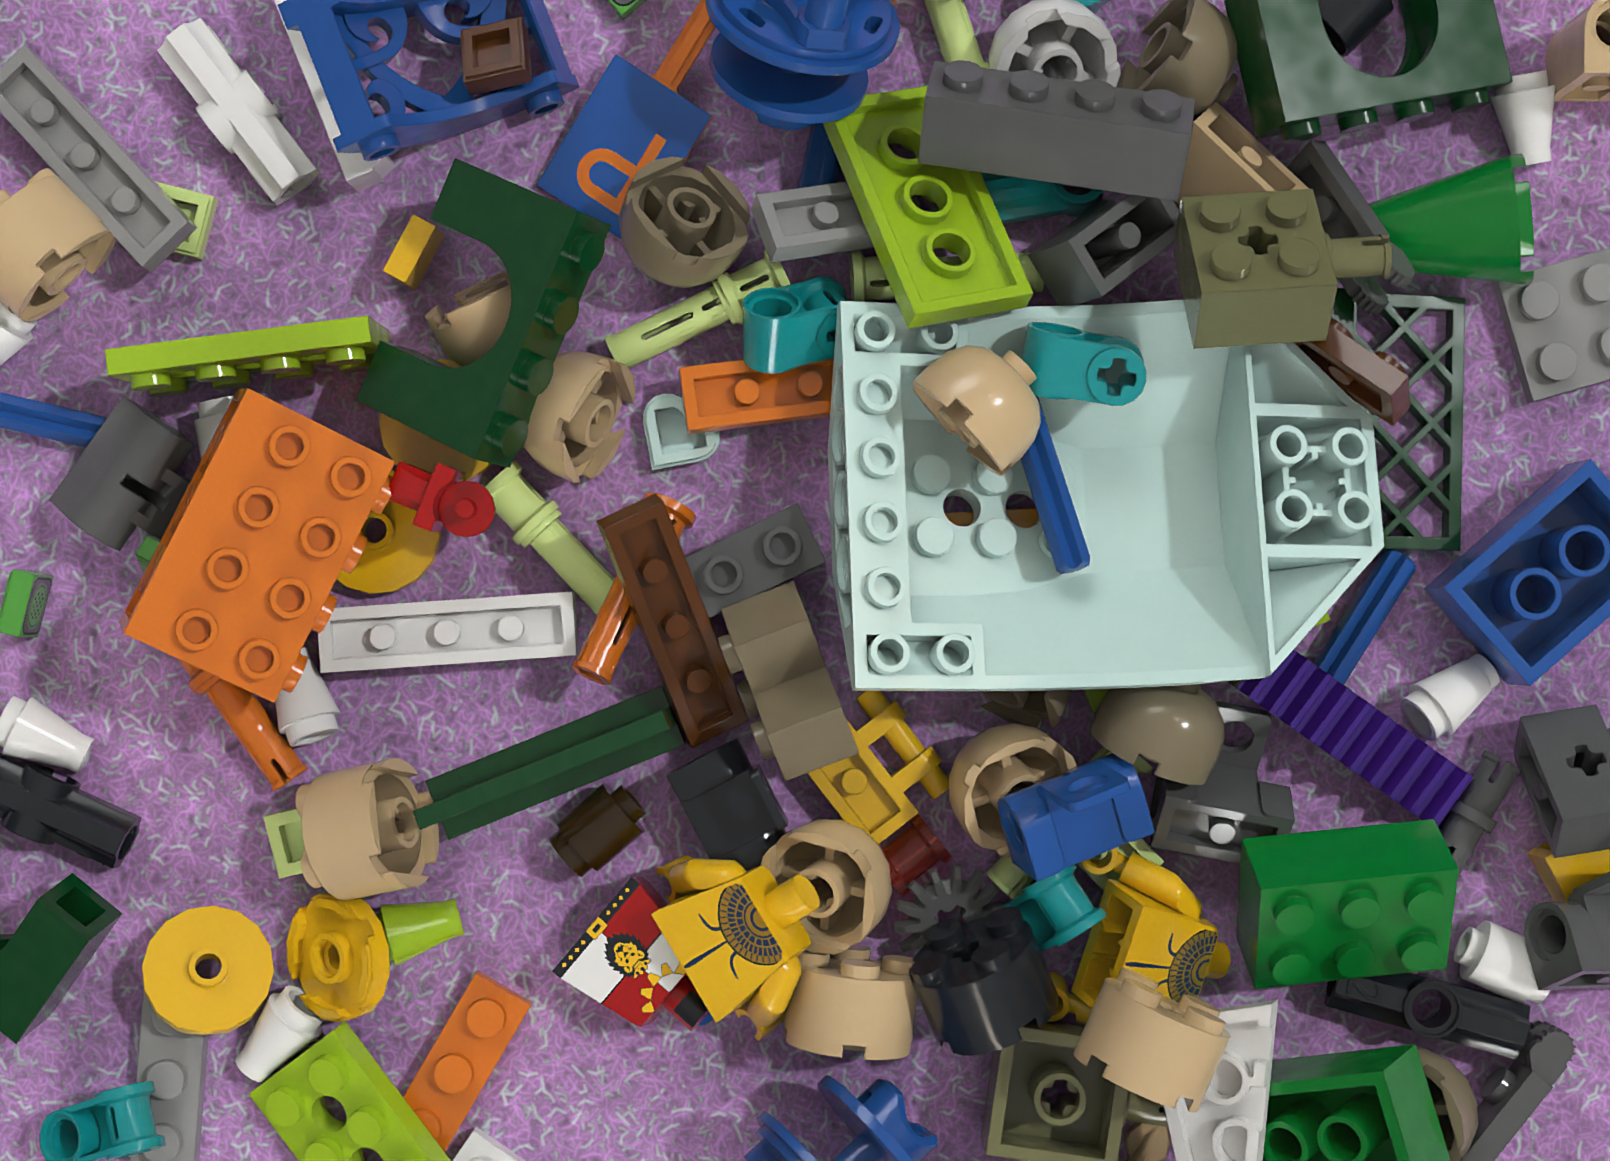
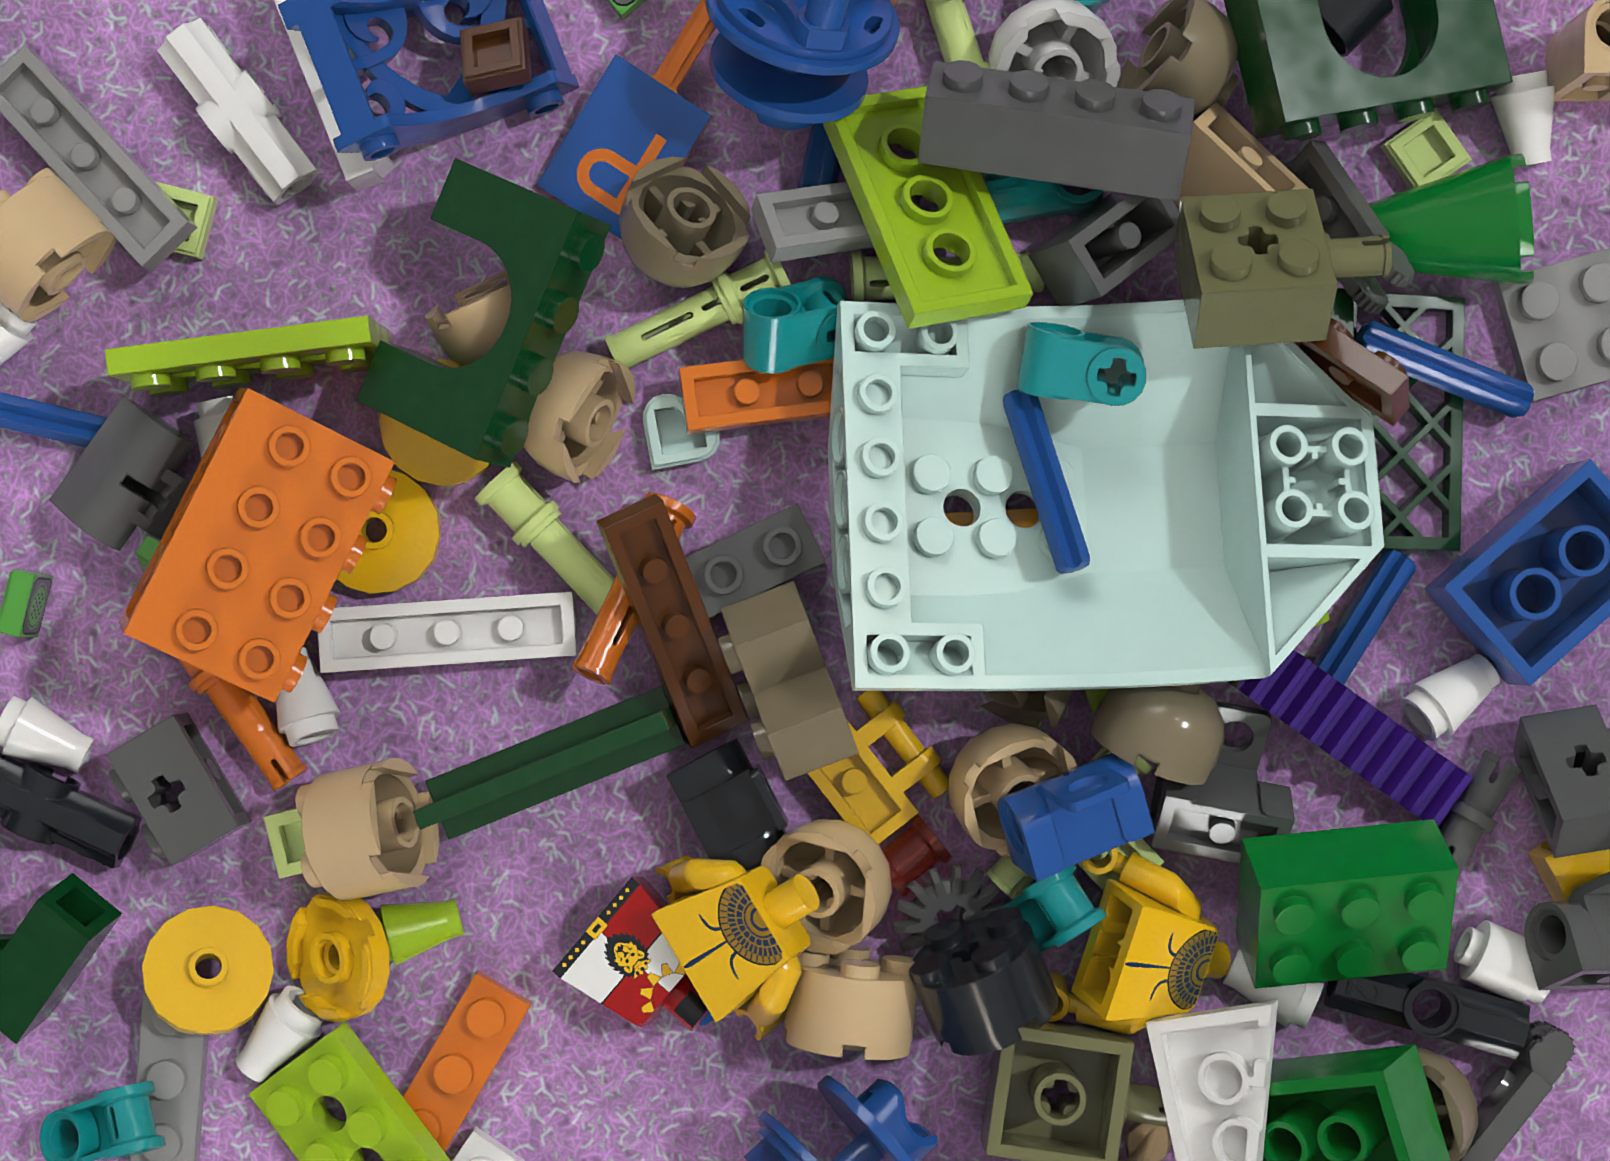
(203, 811): none -> dark grey brick
(413, 252): yellow tile -> none
(443, 499): red hips -> none
(598, 829): dark brown brick -> none
(983, 403): tan cylinder -> none
(1153, 1041): tan brick -> none
(1294, 1001): none -> white cone
(1425, 151): none -> yellowish green tile
(1449, 370): none -> blue axle

